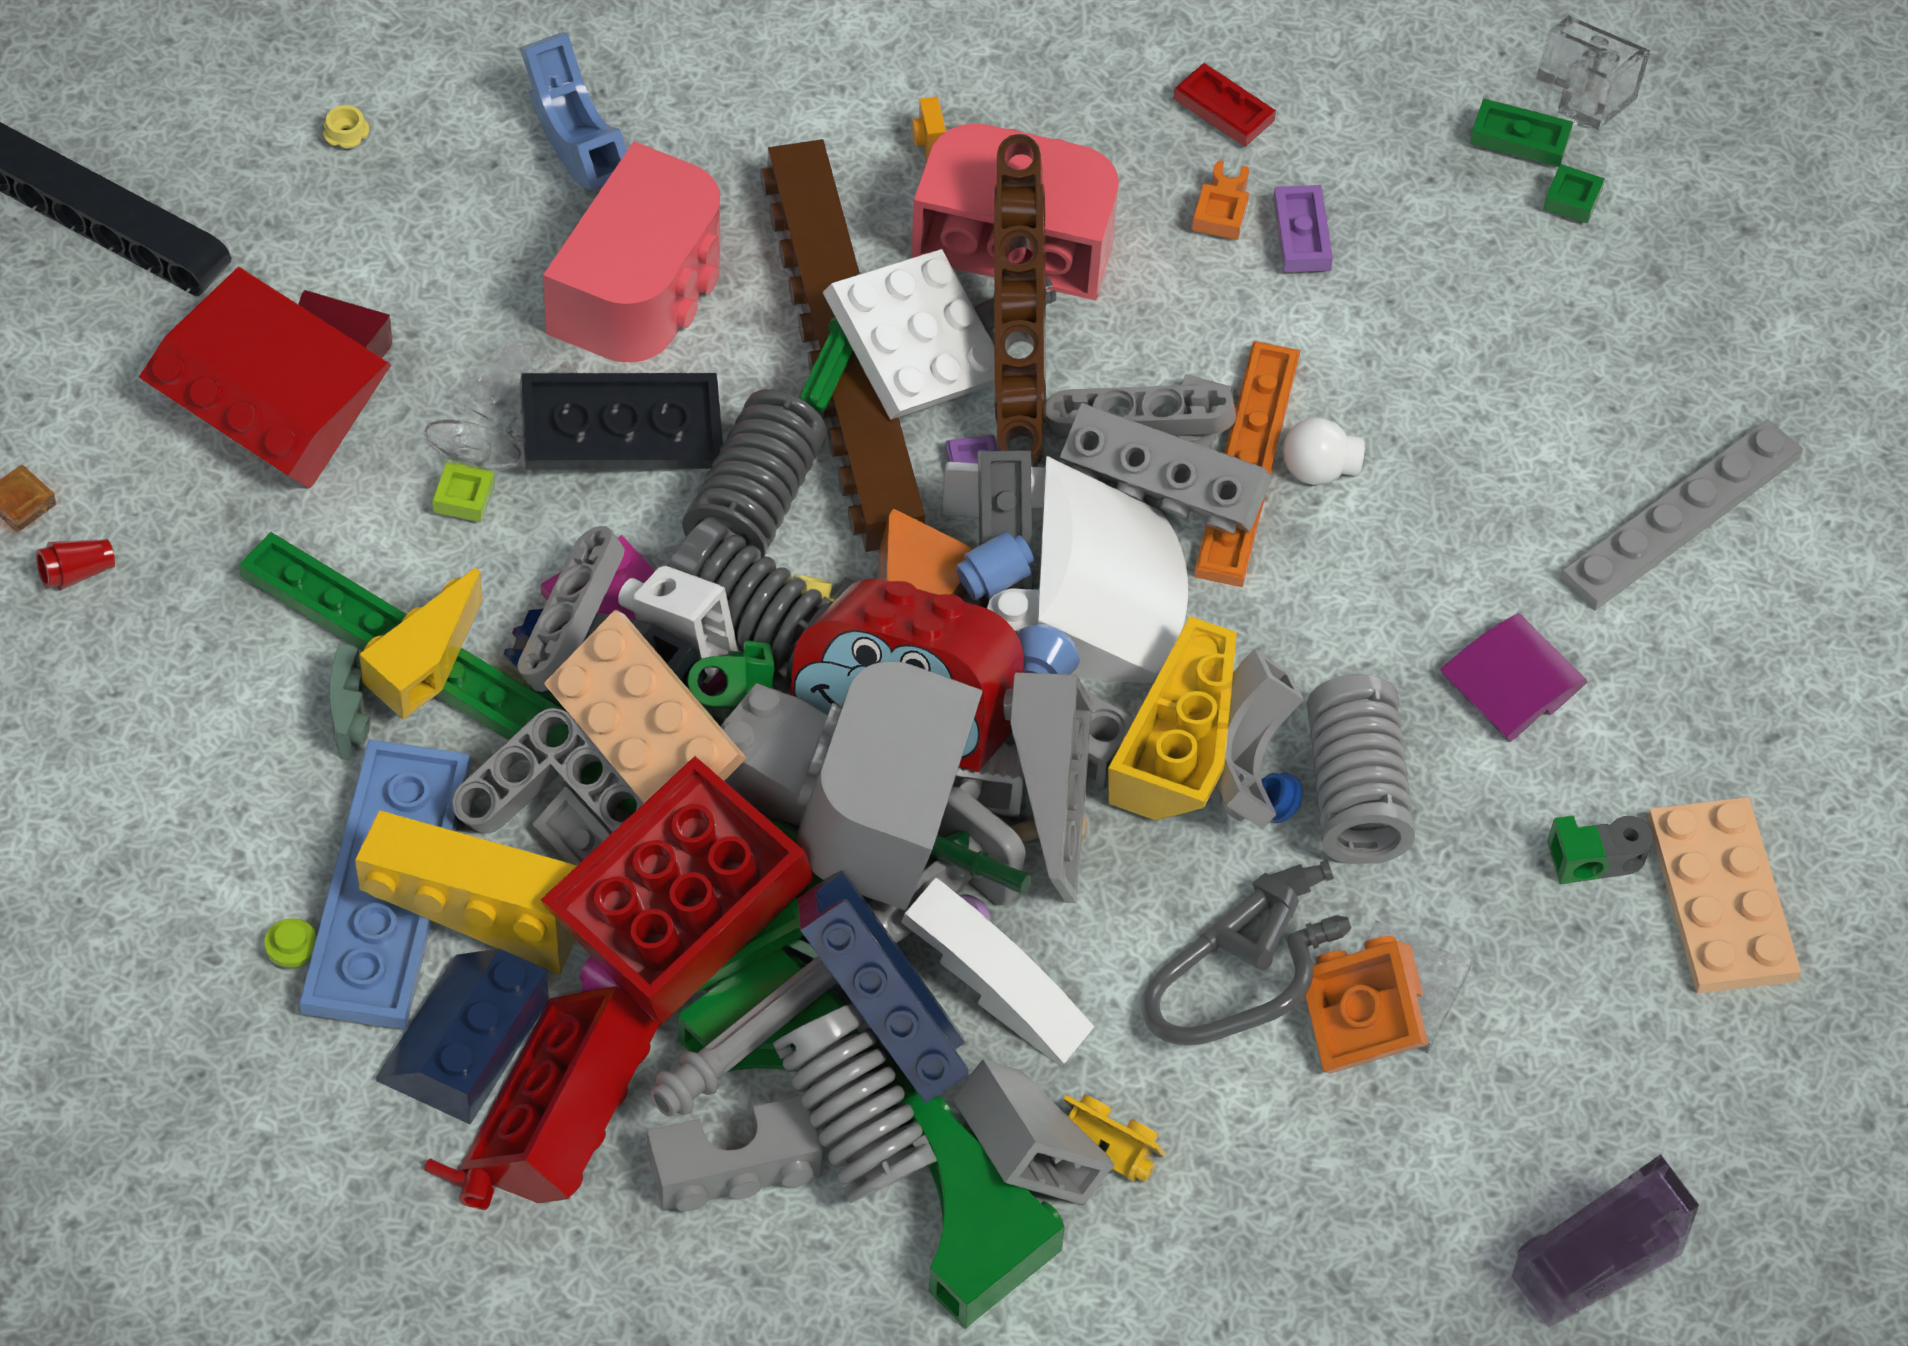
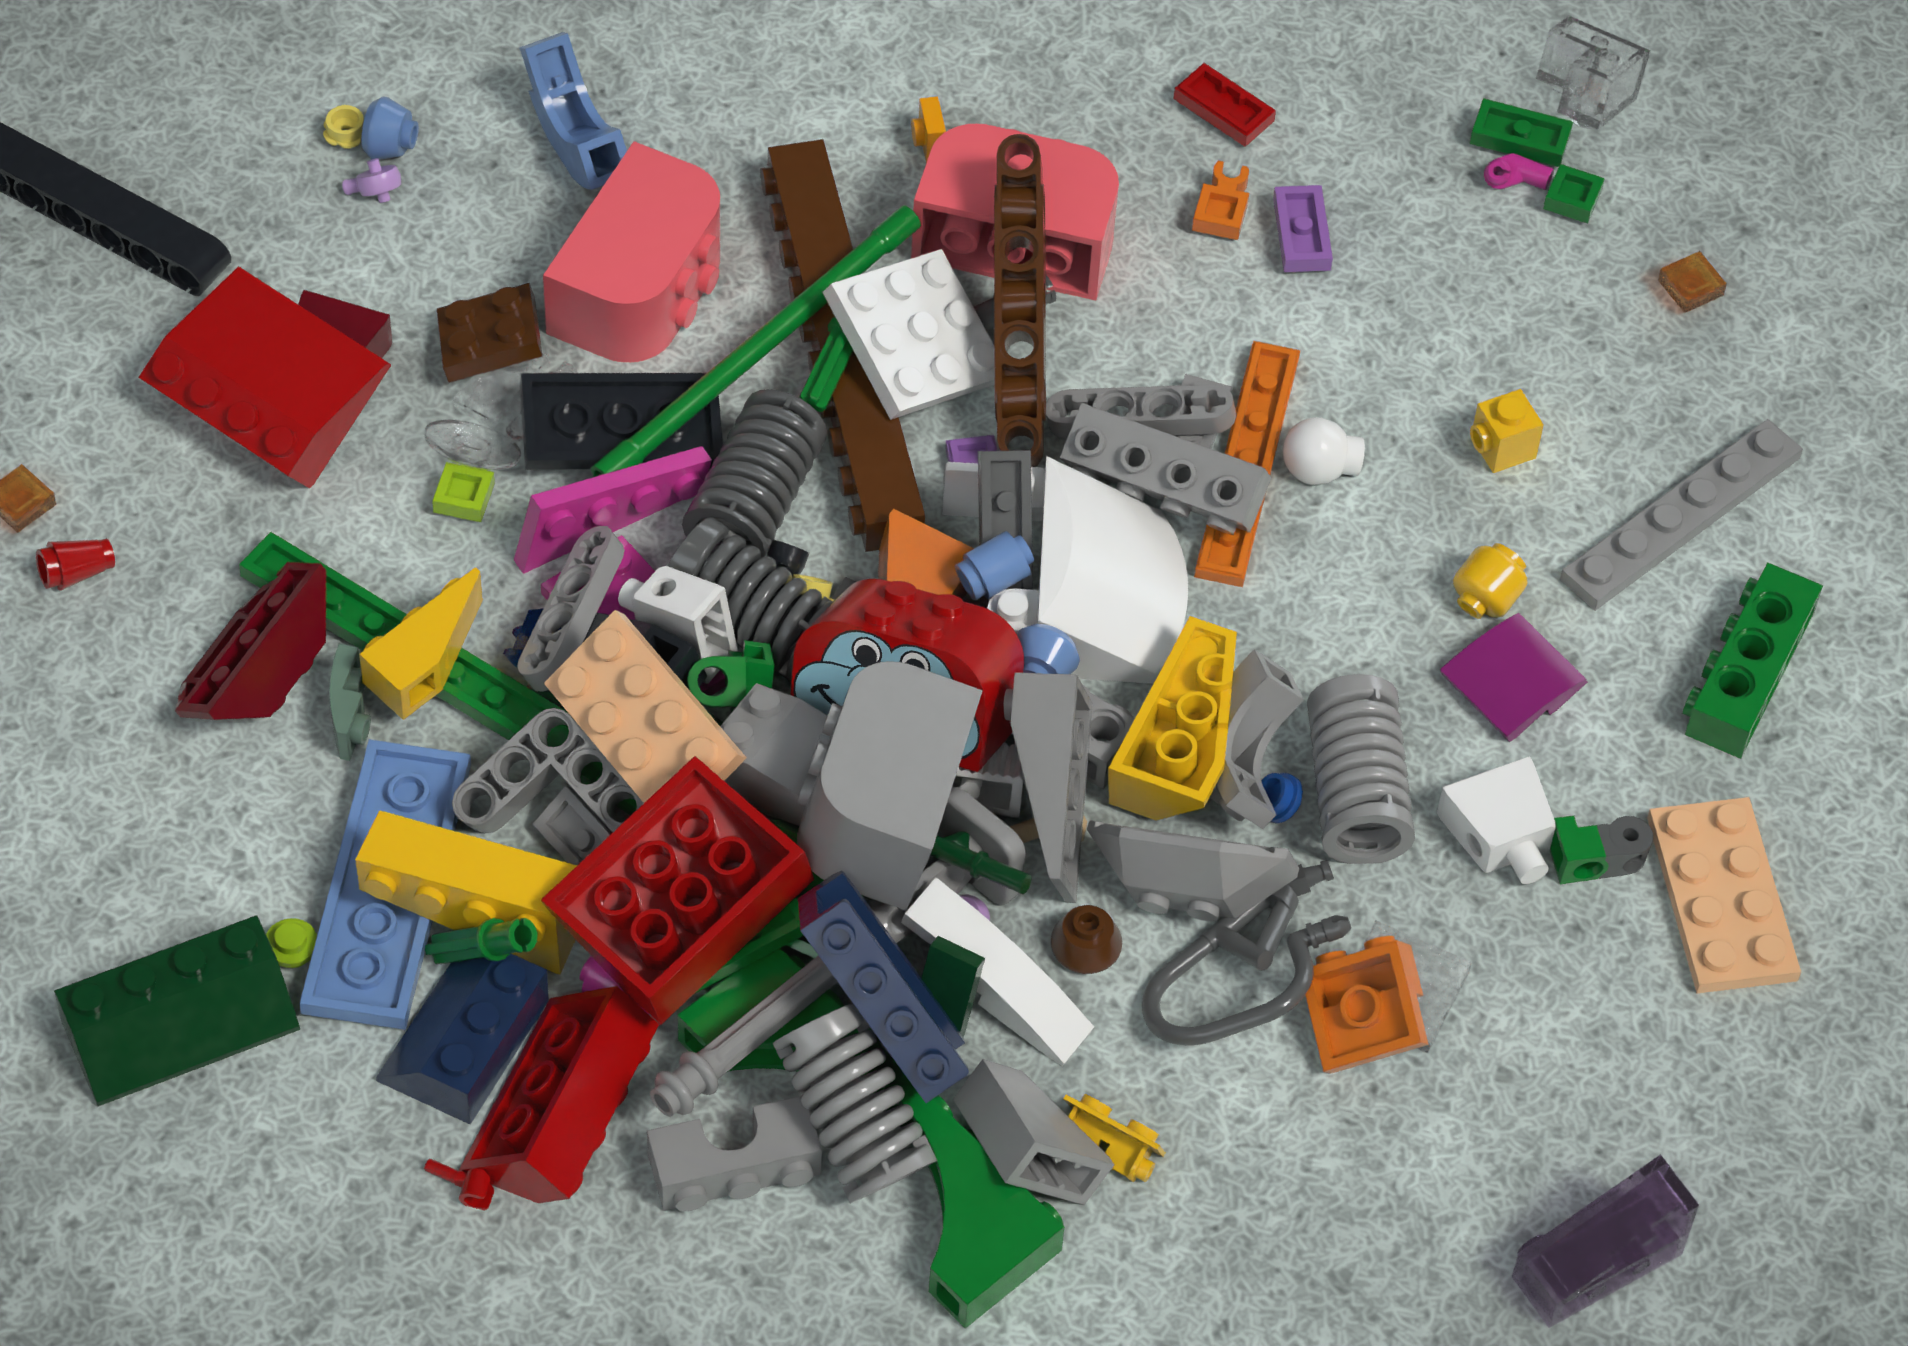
(176, 1010): none -> dark green slope
(260, 649): none -> dark red wedge
(375, 181): none -> lavender piece
(388, 130): none -> medium blue cone
(489, 332): none -> reddish brown plate
(490, 940): none -> green axle
(611, 500): none -> dark pink wing
(788, 556): none -> black hinge
(881, 241): none -> green piece
(953, 979): none -> dark green tile
(1086, 940): none -> reddish brown cone
(1192, 871): none -> light grey wedge
(1490, 581): none -> yellow head
(1501, 819): none -> white torso
(1506, 431): none -> yellow brick
(1516, 169): none -> dark pink arm
(1692, 281): none -> clear orange plate
(1788, 606): none -> green brick

